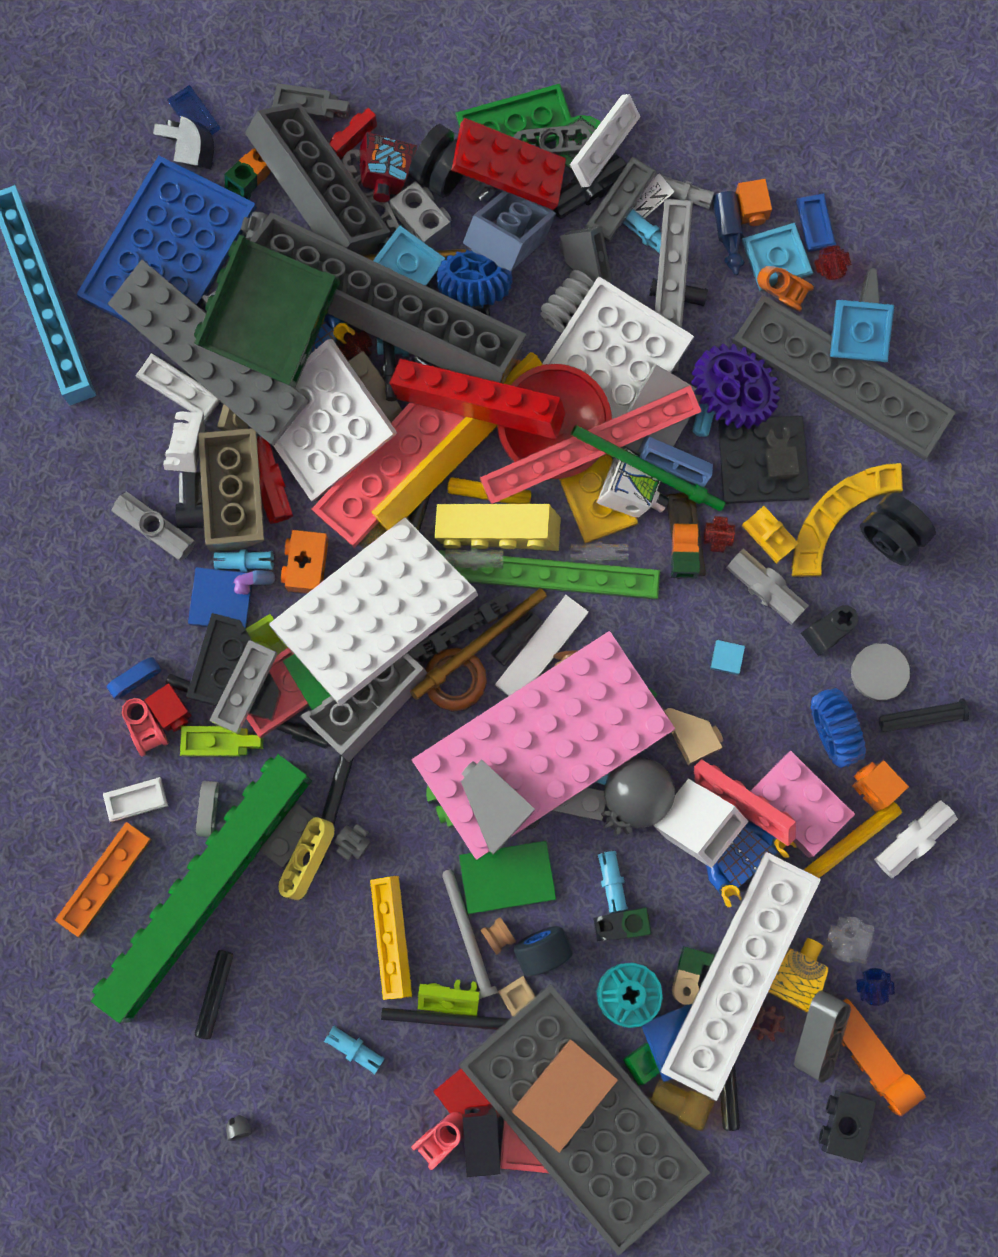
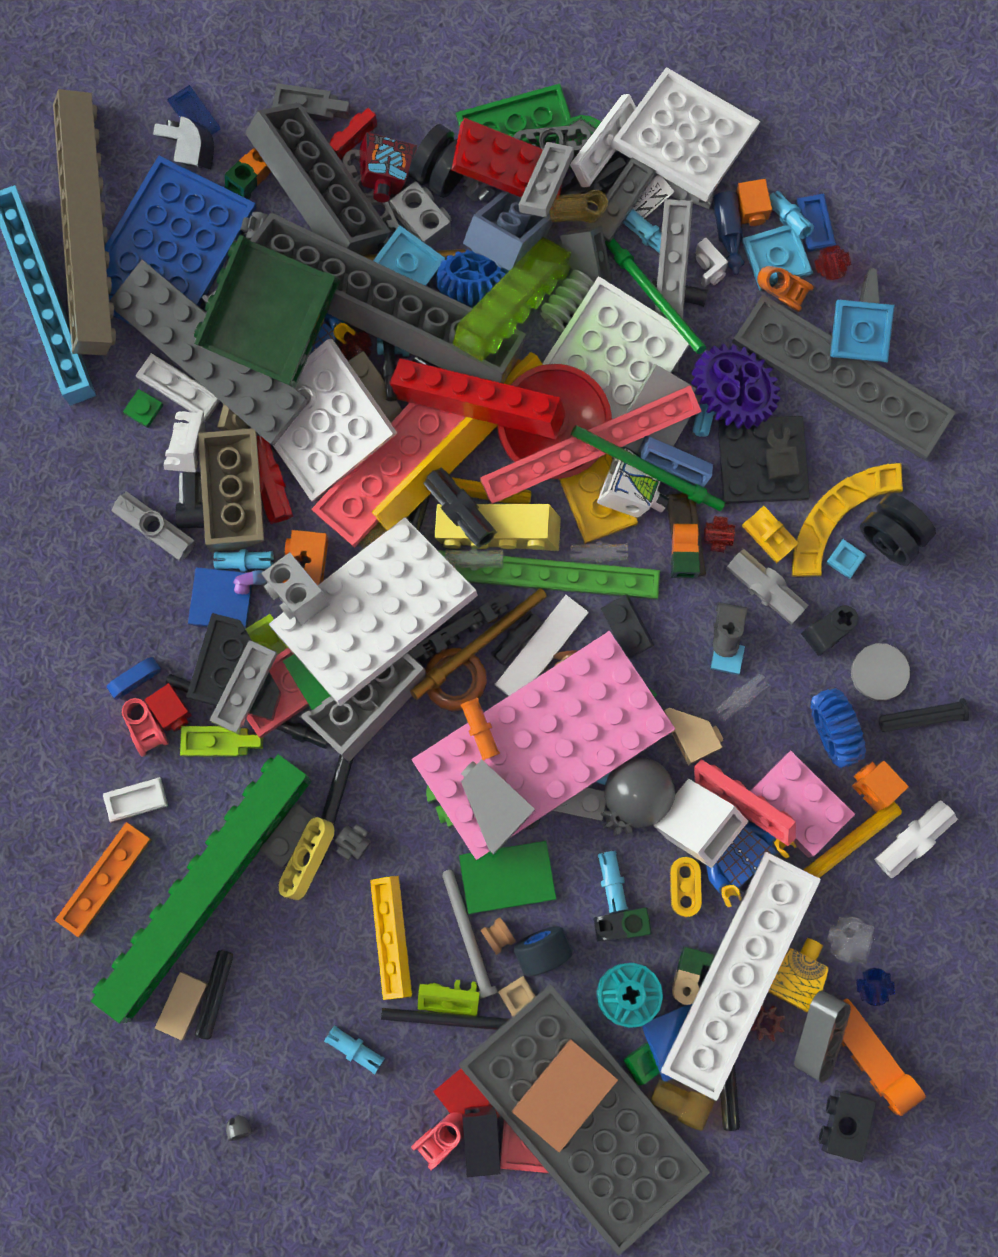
(82, 223): none -> dark tan brick
(143, 408): none -> green plate
(181, 1006): none -> tan tile
(207, 808): light grey beam -> none
(297, 587): none -> light grey brick
(460, 507): none -> black piece
(480, 729): none -> orange pin
(512, 299): none -> clear neon green brick
(546, 179): none -> light grey plate
(575, 207): none -> clear yellow piece
(626, 261): none -> green bar
(627, 626): none -> black plate
(685, 134): none -> white plate
(685, 886): none -> yellow plate
(710, 258): none -> white bracket
(728, 629): none -> dark grey piece
(741, 697): none -> clear pin
(791, 215): none -> medium azure pin
(846, 559): none -> medium azure tile

